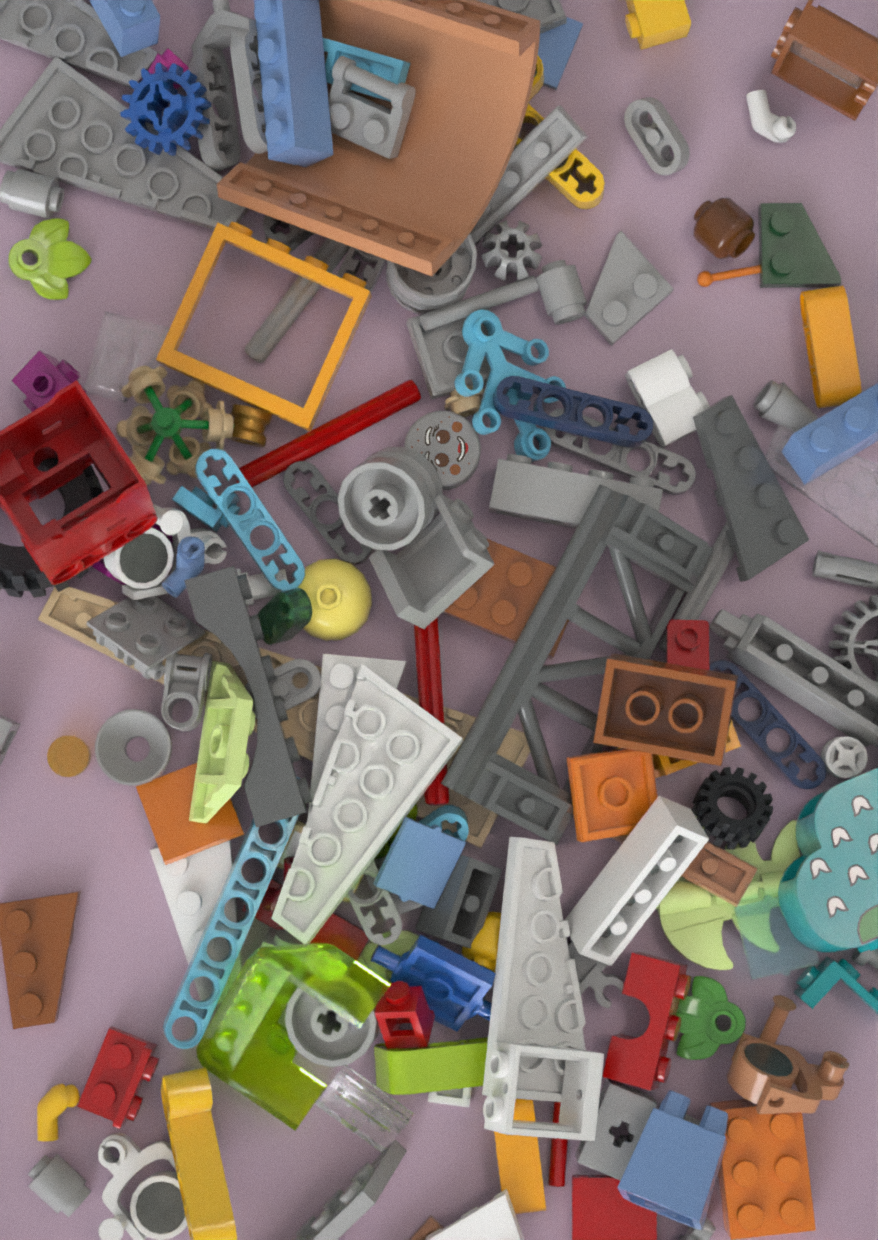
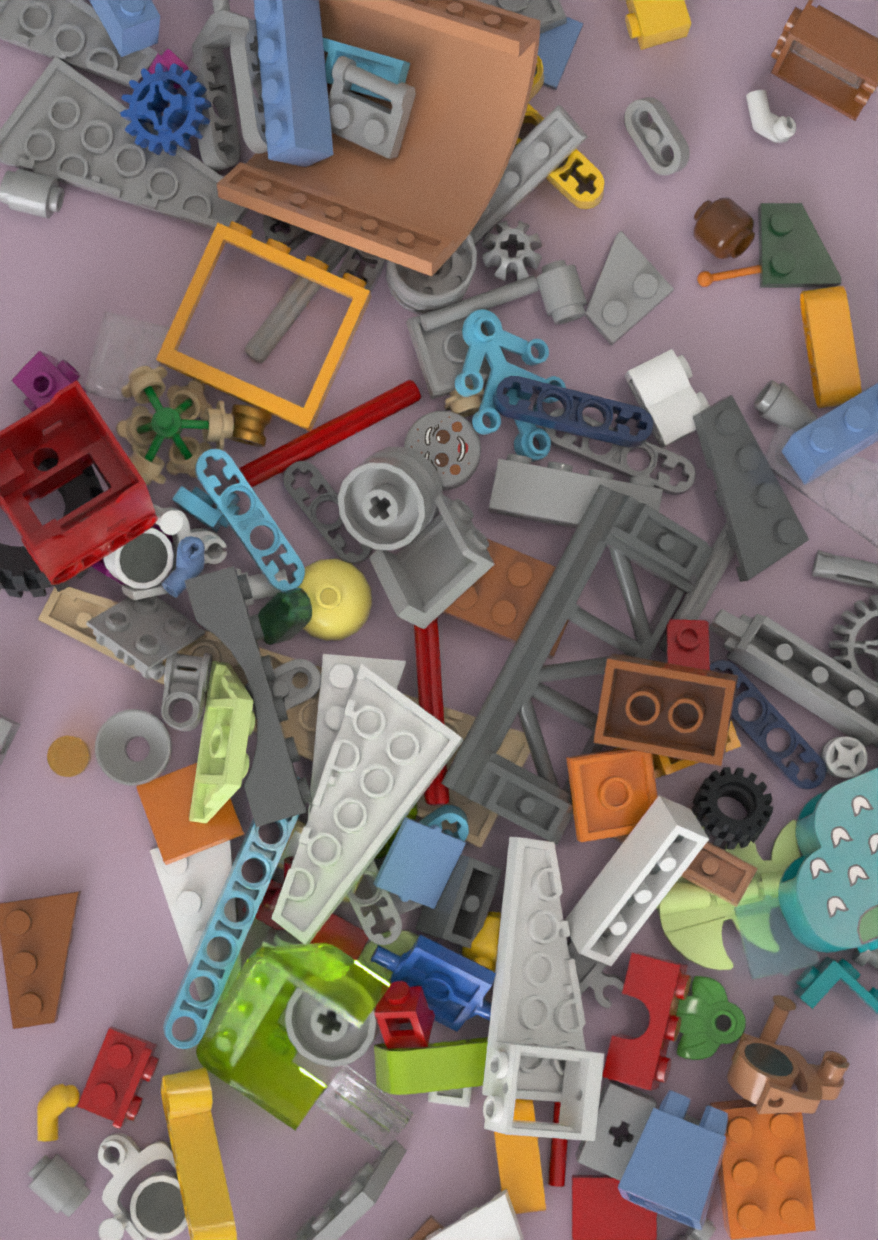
(55, 259): lime plate -> none

